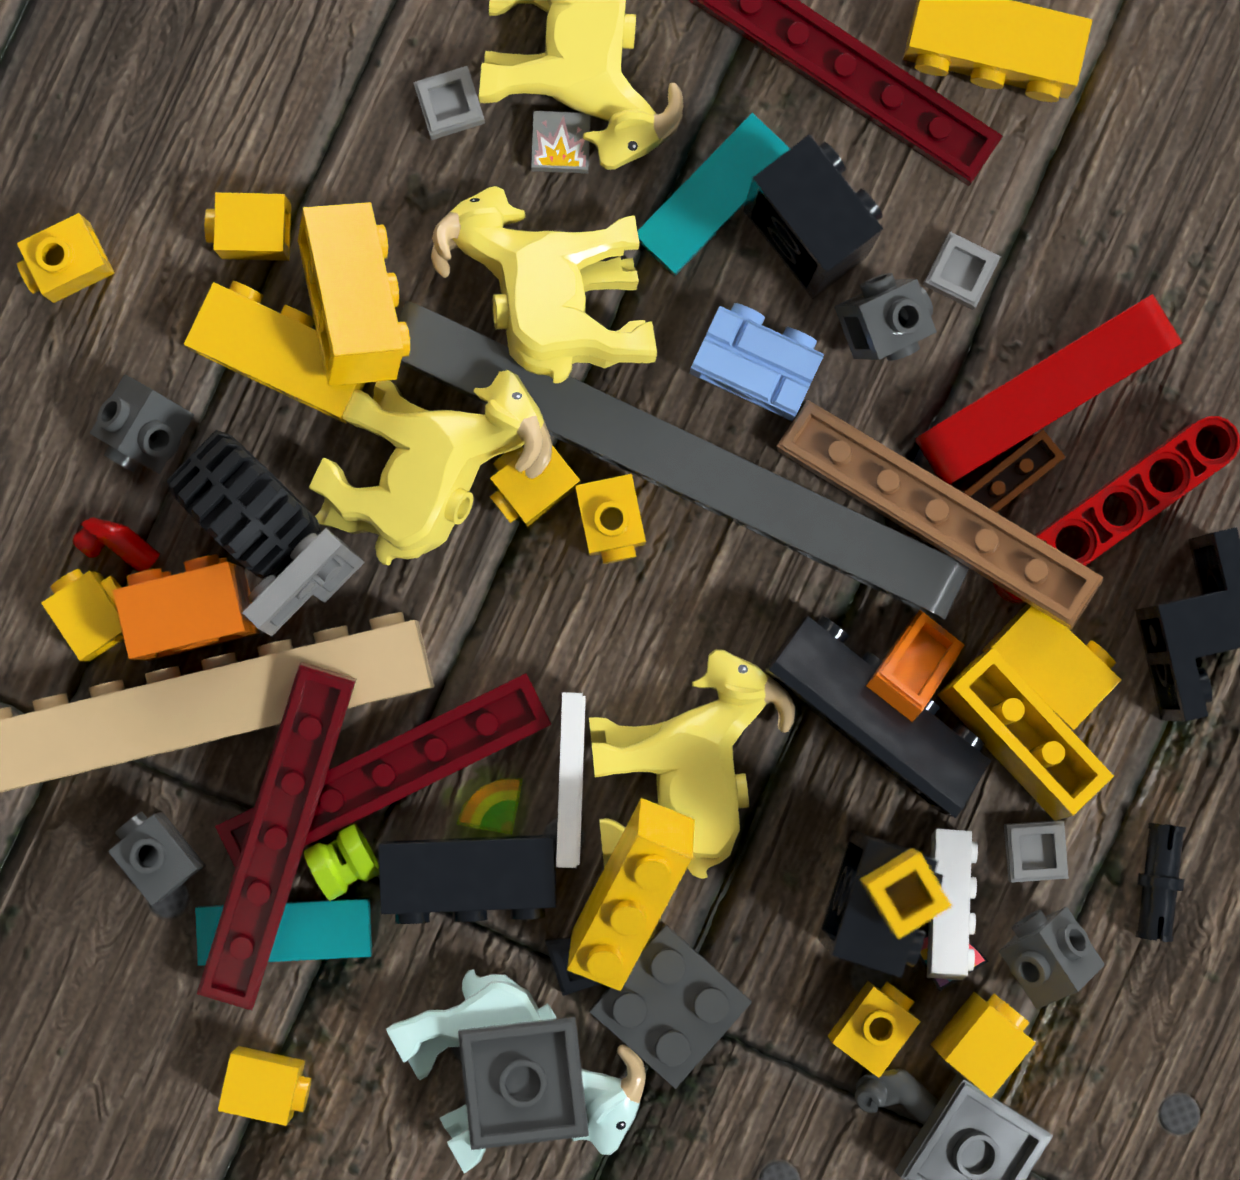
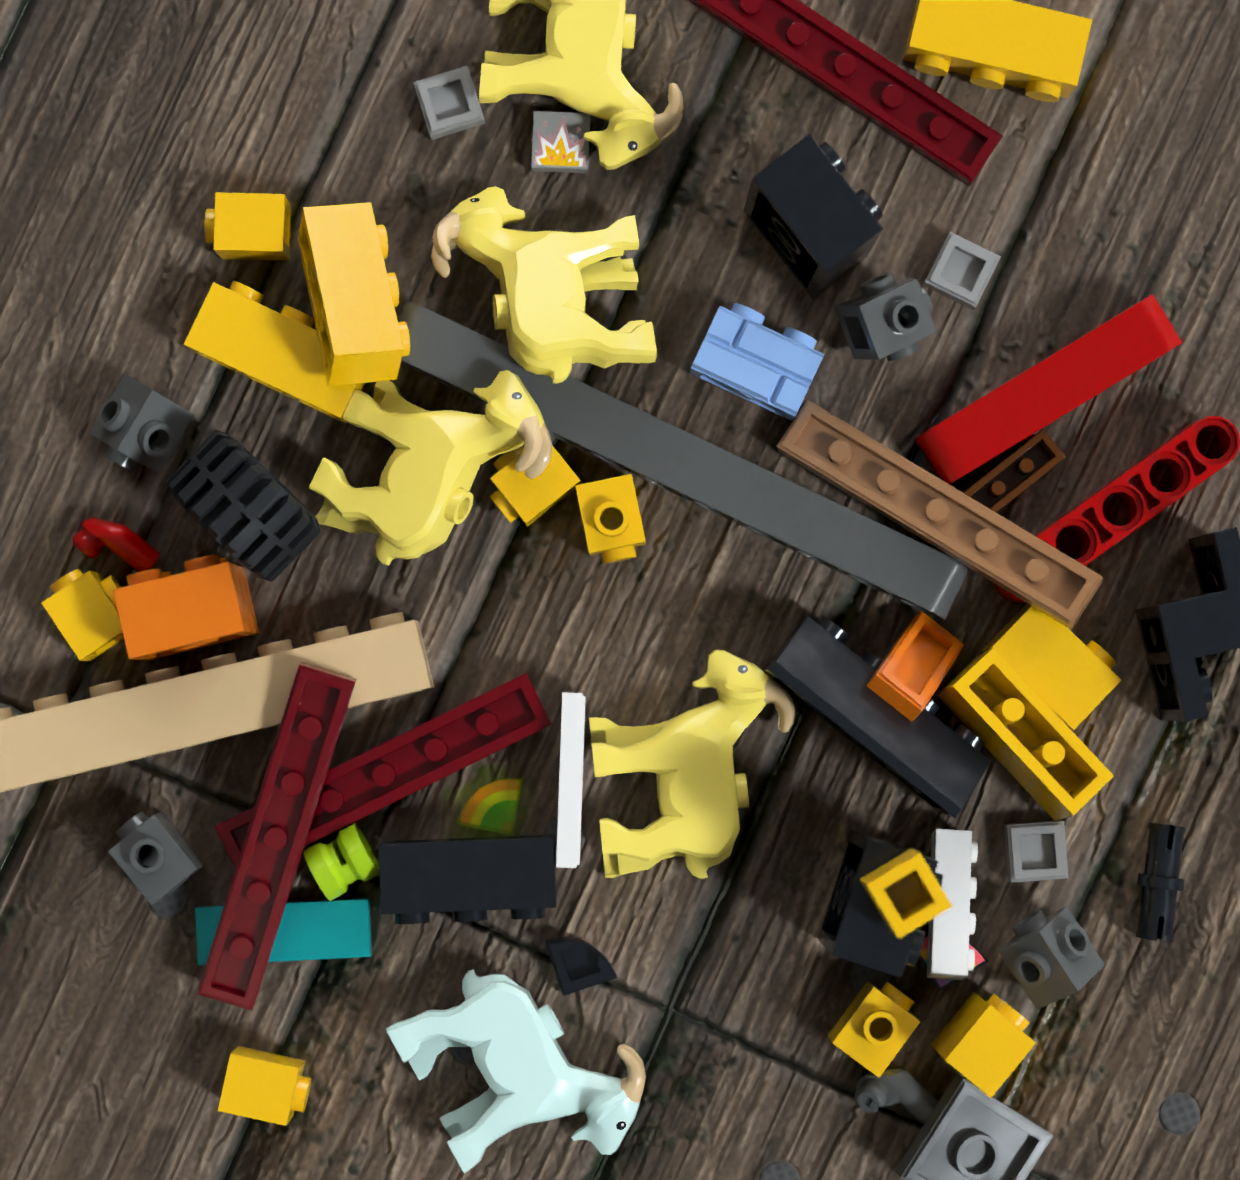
(63, 259): yellow brick -> none
(317, 569): light grey plate -> none
(523, 1083): dark grey tile -> none
(631, 894): yellow brick -> none
(671, 1006): dark grey plate -> none
(710, 195): teal tile -> none

